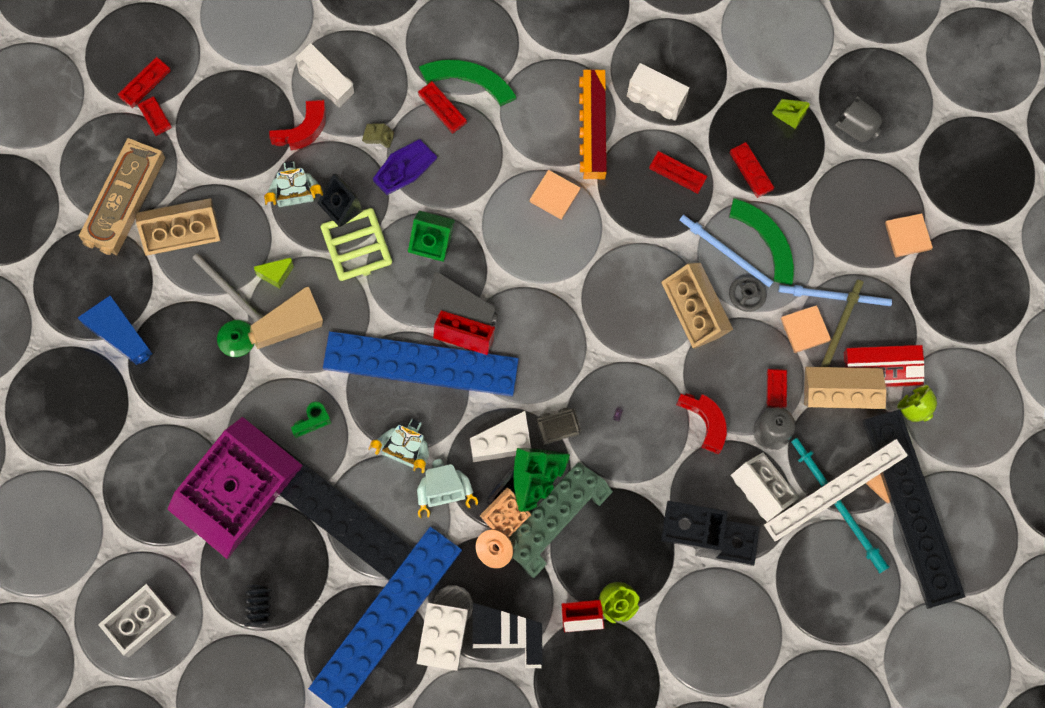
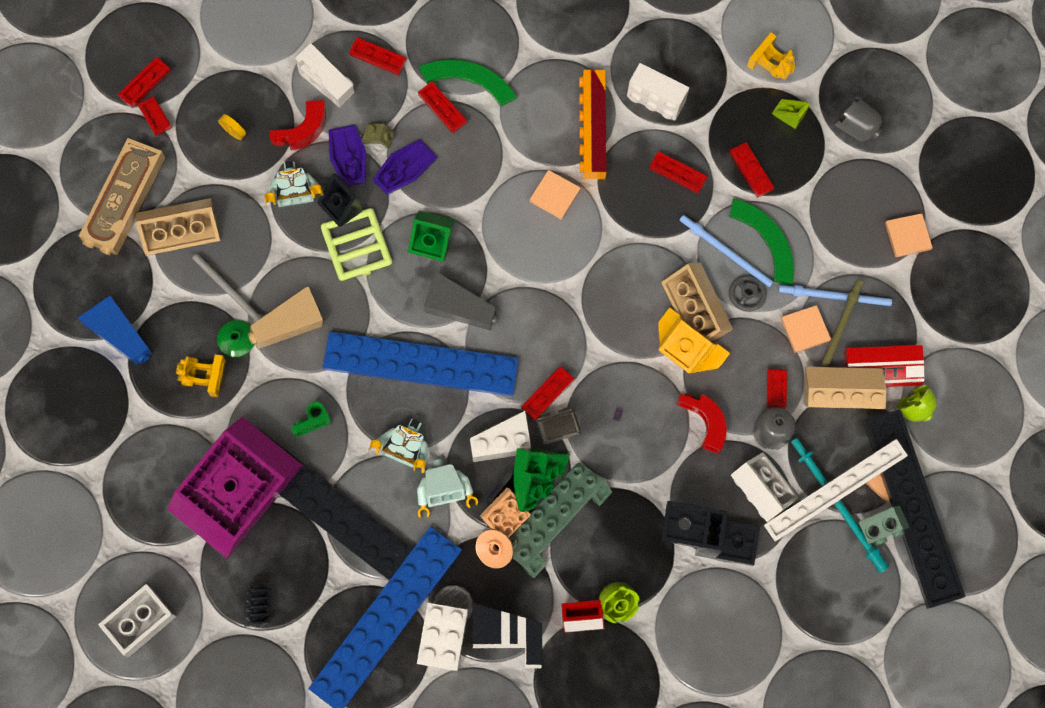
(187, 369): none -> yellow tile
(232, 127): none -> yellow piece
(275, 272): lime slope -> none
(348, 155): none -> dark purple piece
(377, 56): none -> red plate
(464, 332): red brick -> none
(547, 393): none -> red plate
(687, 345): none -> yellow piece
(766, 52): none -> yellow tile
(883, 522): none -> sand green brick

